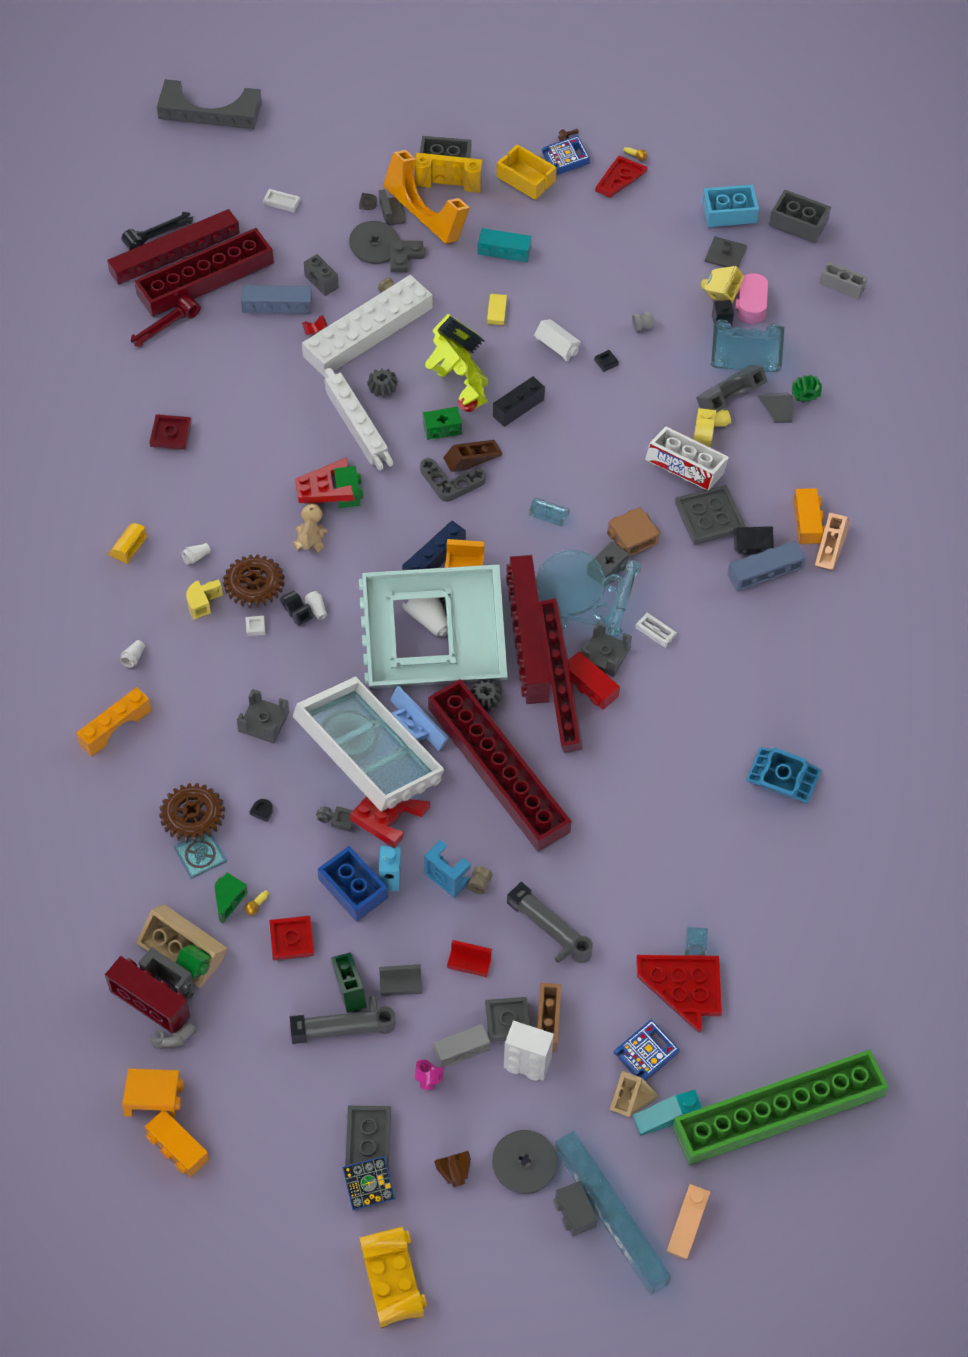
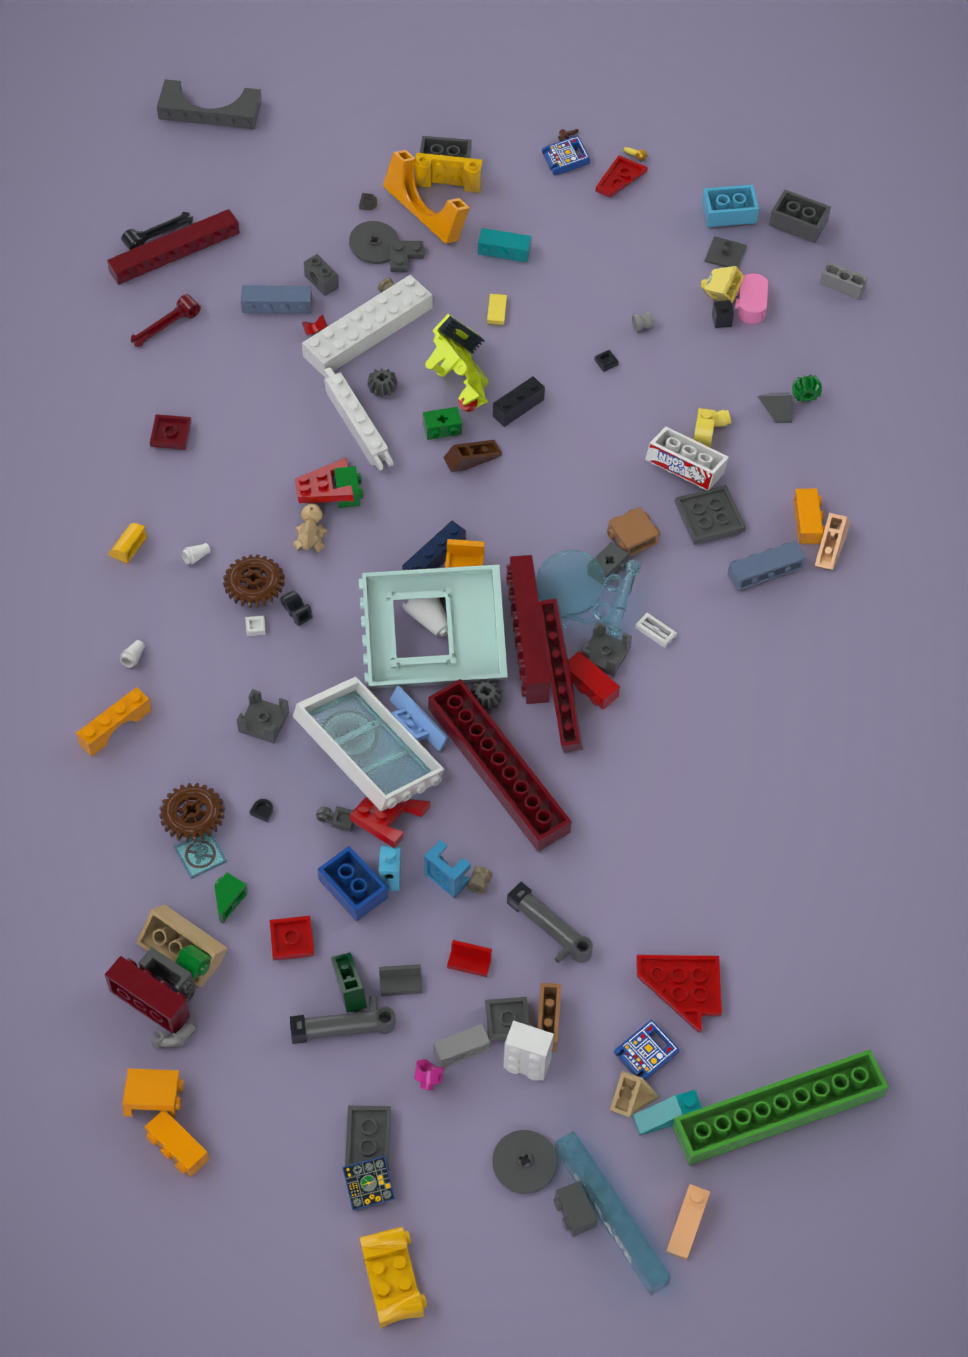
(199, 597): light yellow brick -> none
(204, 271): dark red brick -> none
(252, 907): piece -> none
(281, 200): white tile -> none
(316, 602): white cone -> none
(391, 209): dark grey panel -> none
(451, 485): dark grey beam -> none
(454, 1168): reddish brown brick -> none
(526, 172): yellow piece -> none
(548, 512): clear light blue brick -> none
(557, 339): white brick -> none
(696, 941): clear light blue brick -> none
(741, 347): clear light blue windscreen -> none
(742, 381): dark grey arch -> none
(753, 538): black brick -> none
(784, 774): dark azure slope -> none

